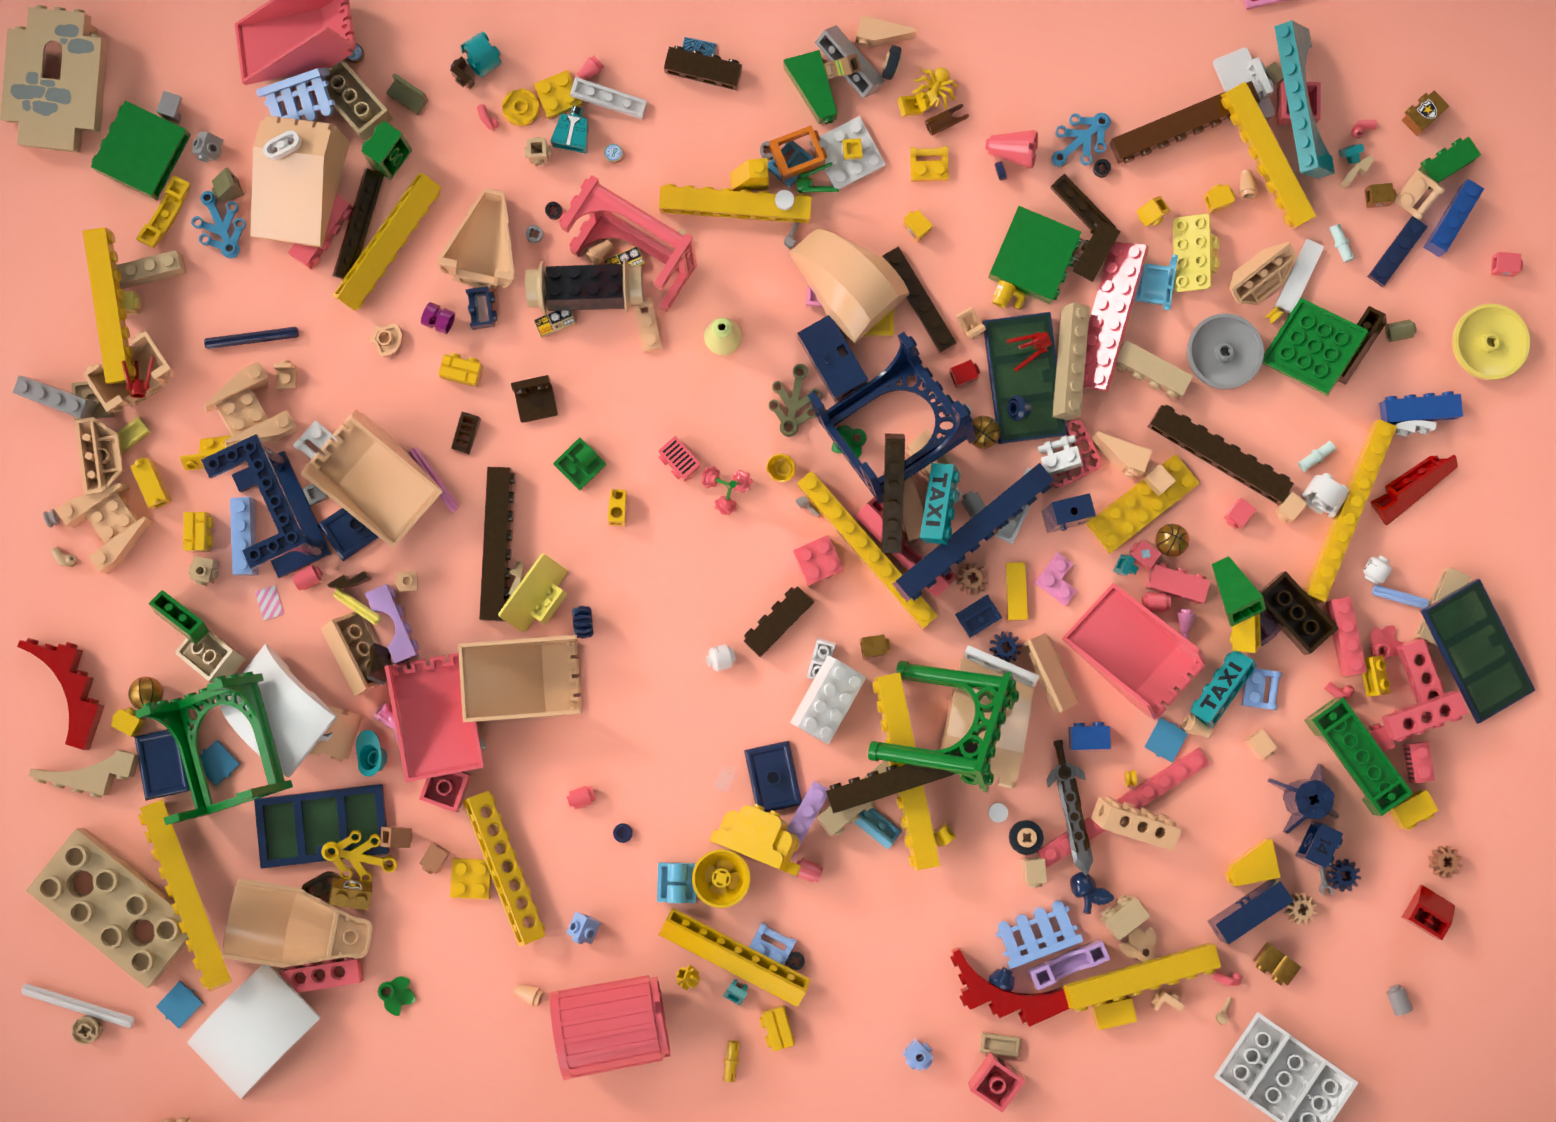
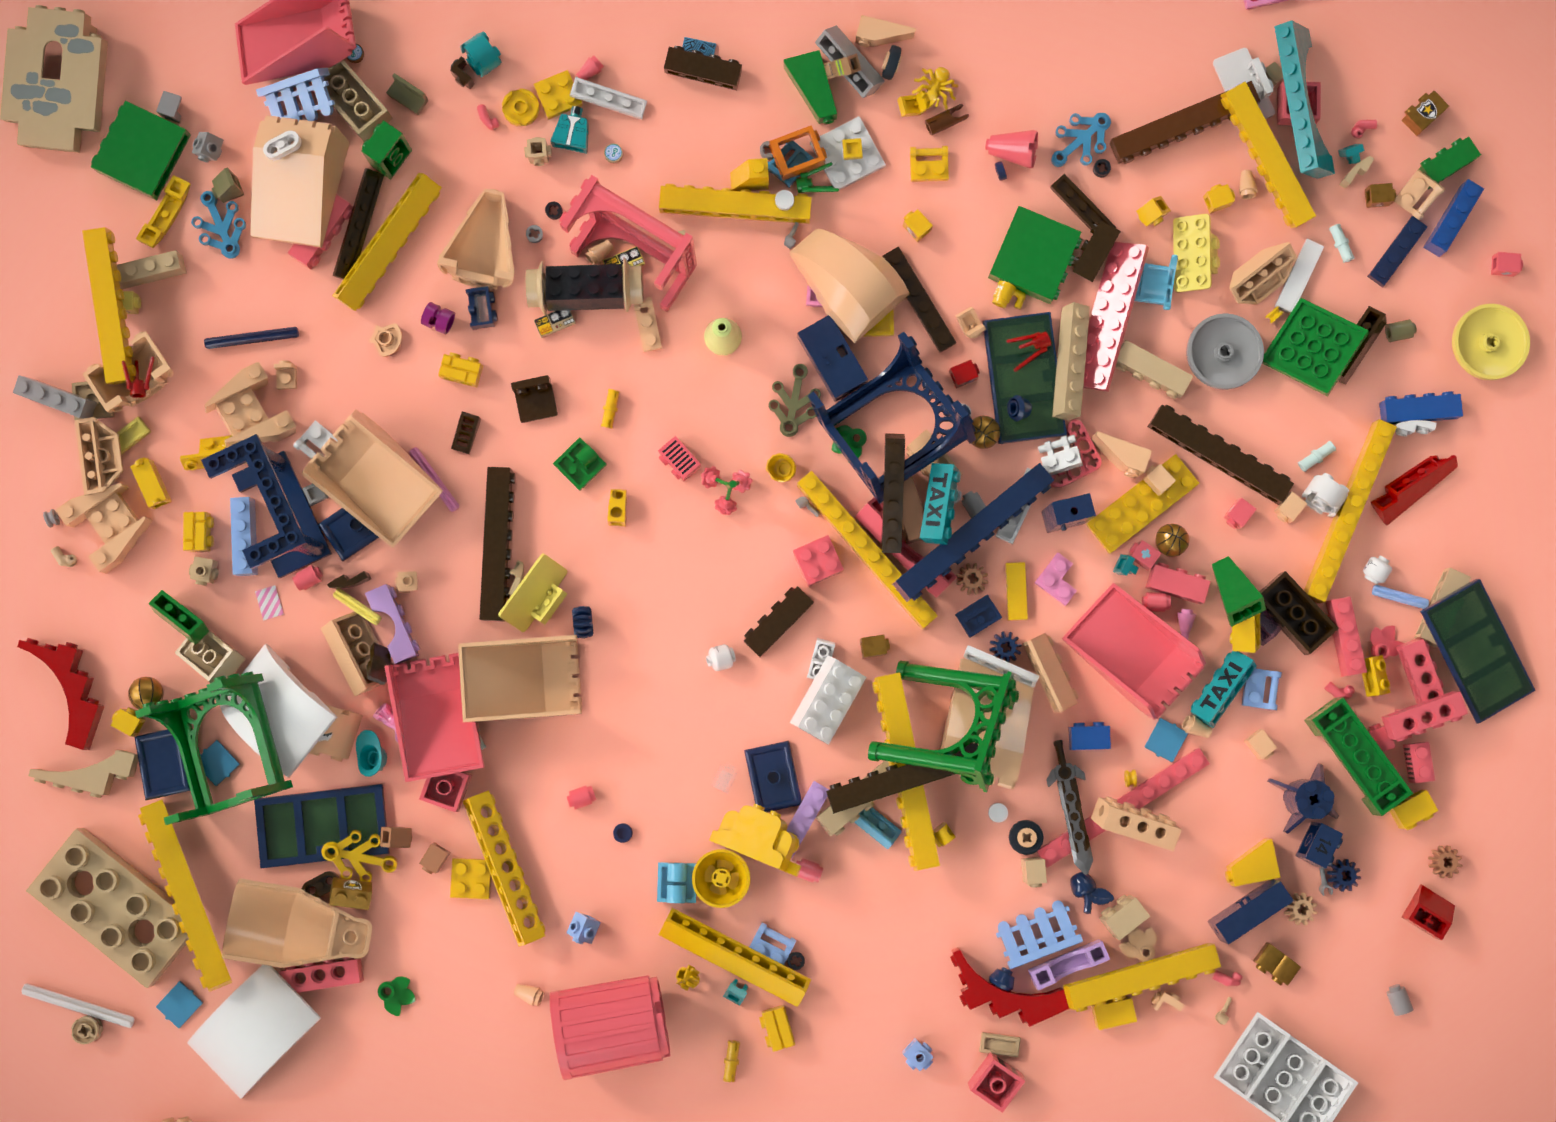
(610, 408): none -> yellow pin

